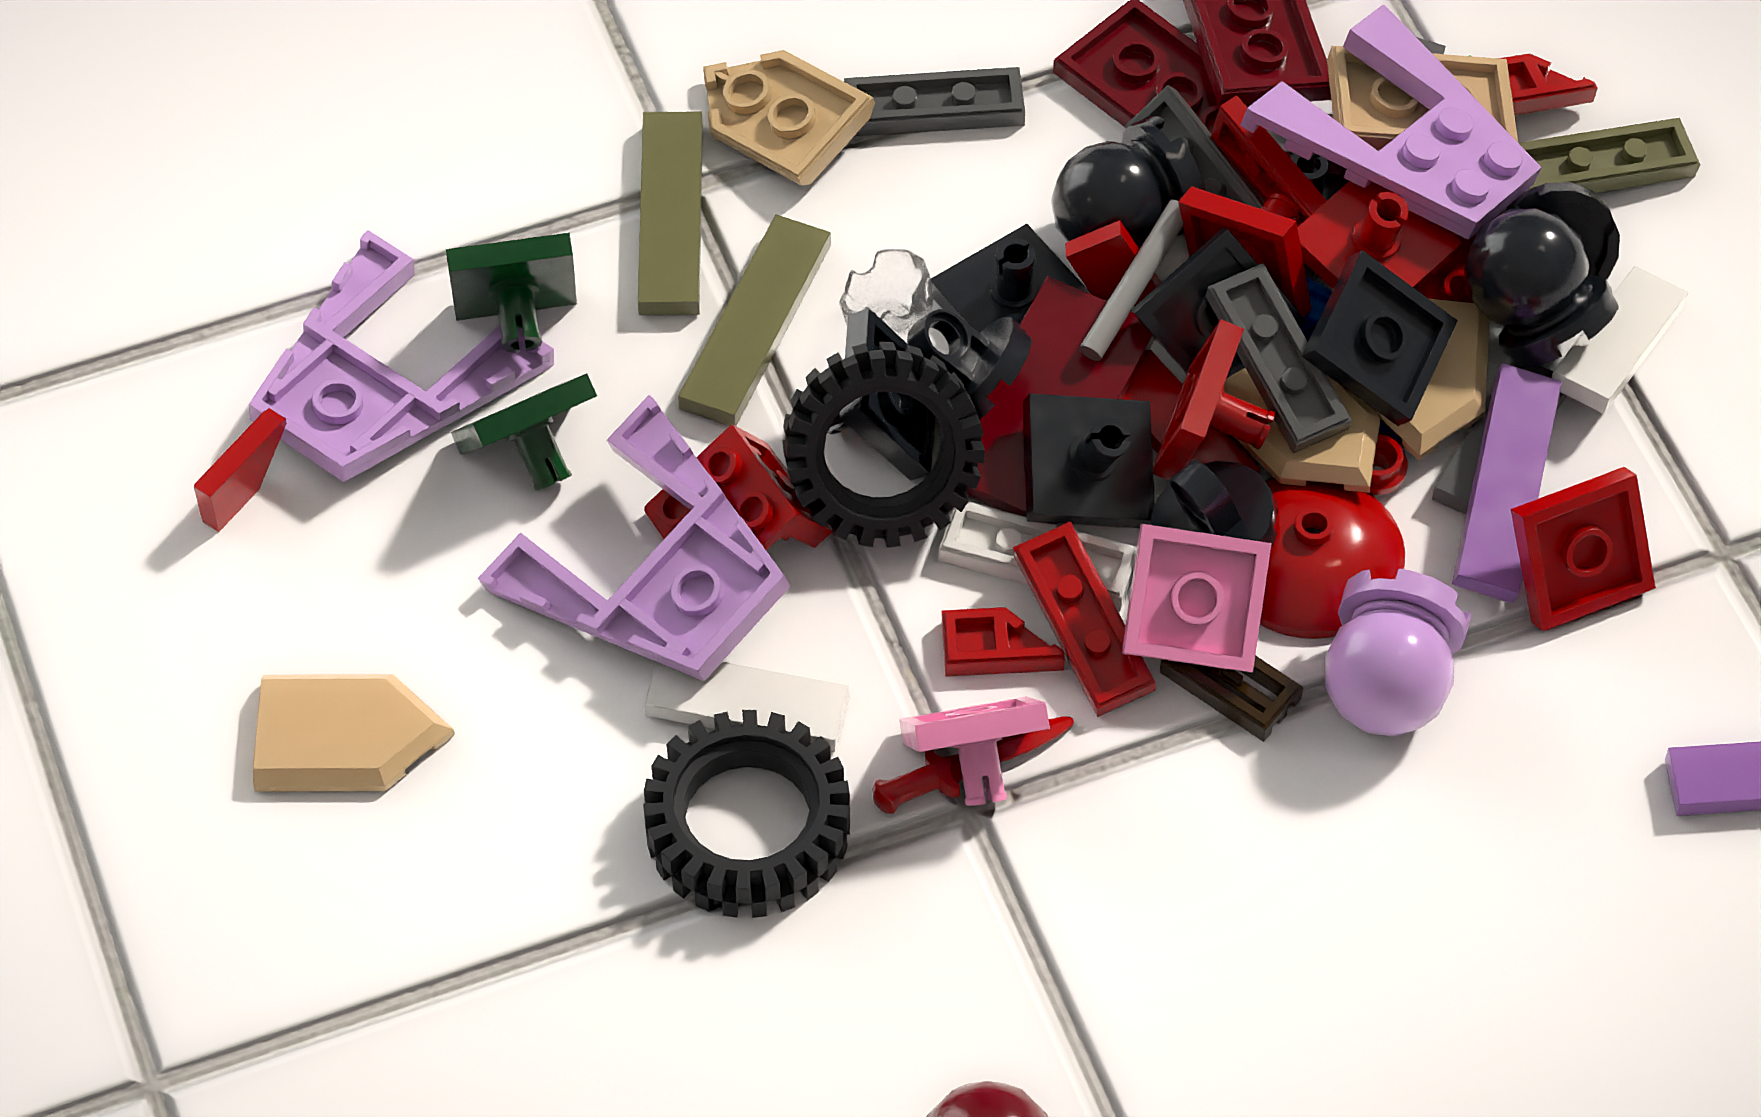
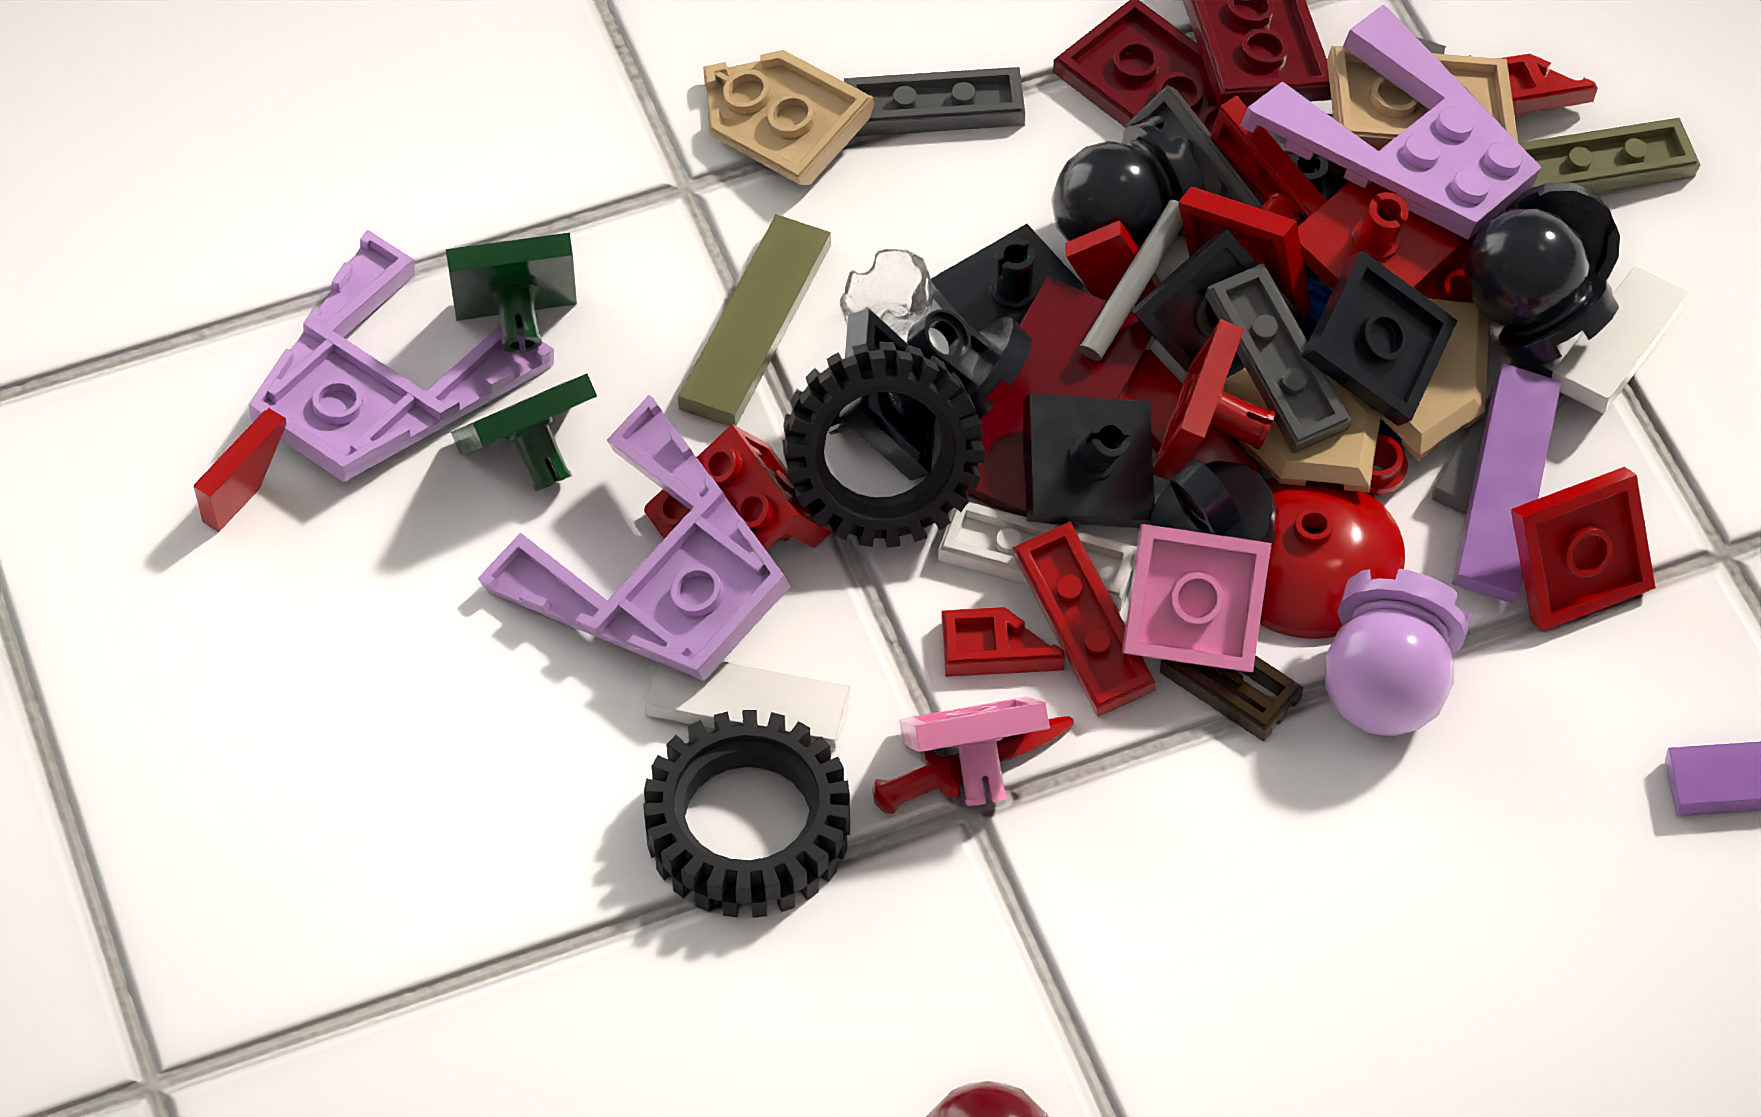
(340, 732): tan tile -> none
(670, 213): olive tile -> none

